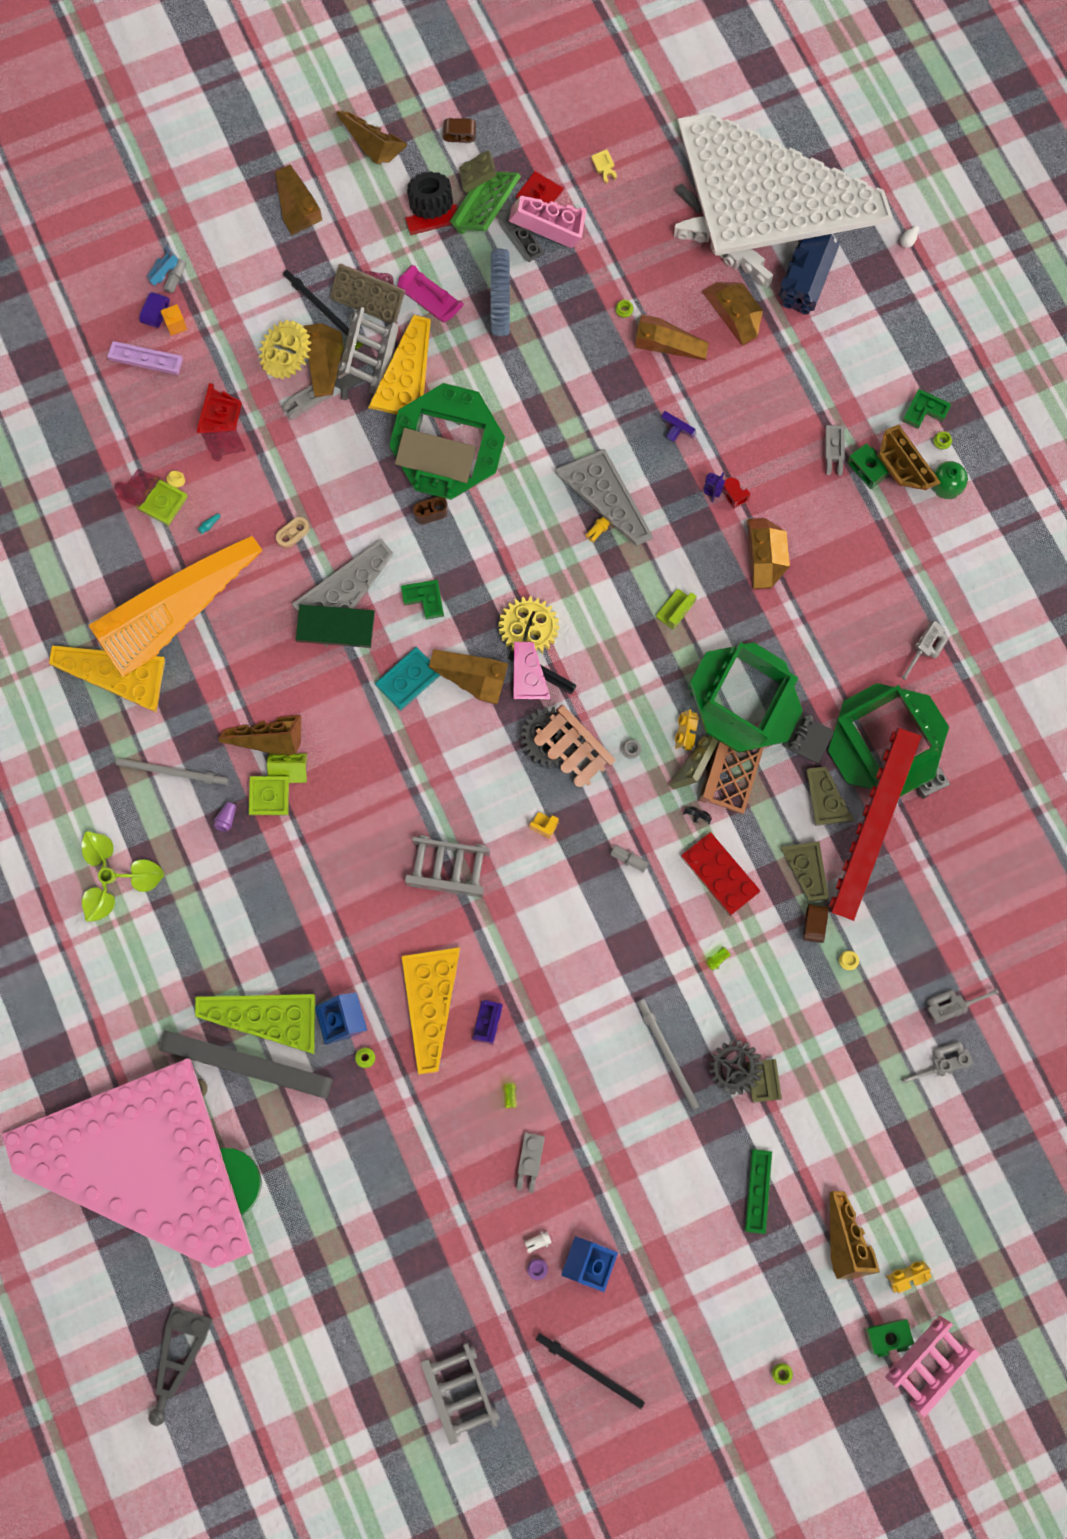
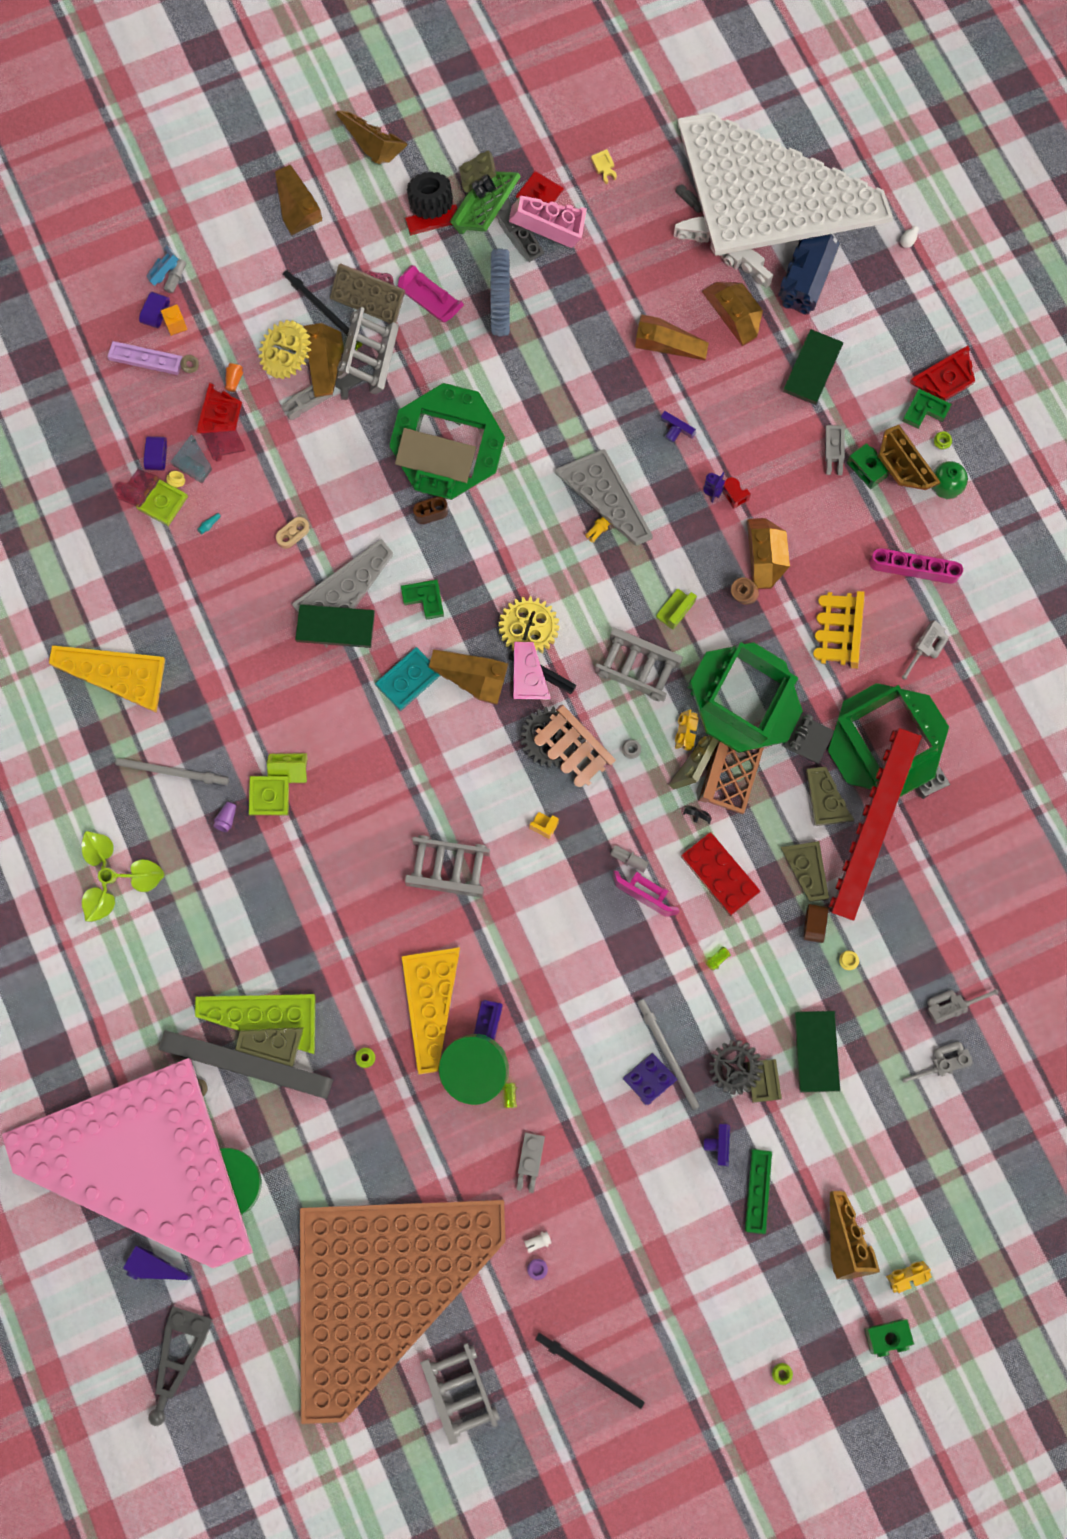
(150, 1266): none -> dark purple slope
(151, 619): light orange wedge -> none
(155, 453): none -> dark purple beam
(192, 460): none -> clear light blue wing
(195, 364): none -> dark tan plate
(233, 376): none -> orange cone
(271, 1044): none -> olive wing
(273, 737): pearl gold wedge -> none
(340, 1018): blue slope -> none
(376, 1285): none -> nougat plate
(406, 371): yellow wing -> none
(459, 130): reddish brown beam -> none
(474, 1069): none -> green piece
(483, 186): none -> black wheel
(589, 1264): blue slope -> none
(624, 304): lime plate -> none
(639, 646): none -> light grey fence
(643, 897): none -> dark pink piece
(650, 1079): none -> dark purple hinge
(721, 1145): none -> dark purple tile
(744, 591): none -> medium nougat wheel
(813, 366): none -> dark green tile
(817, 1051): none -> dark green tile
(840, 637): none -> yellow fence
(924, 562): none -> dark pink beam
(945, 1377): bright pink fence -> none
(947, 376): none -> red wing

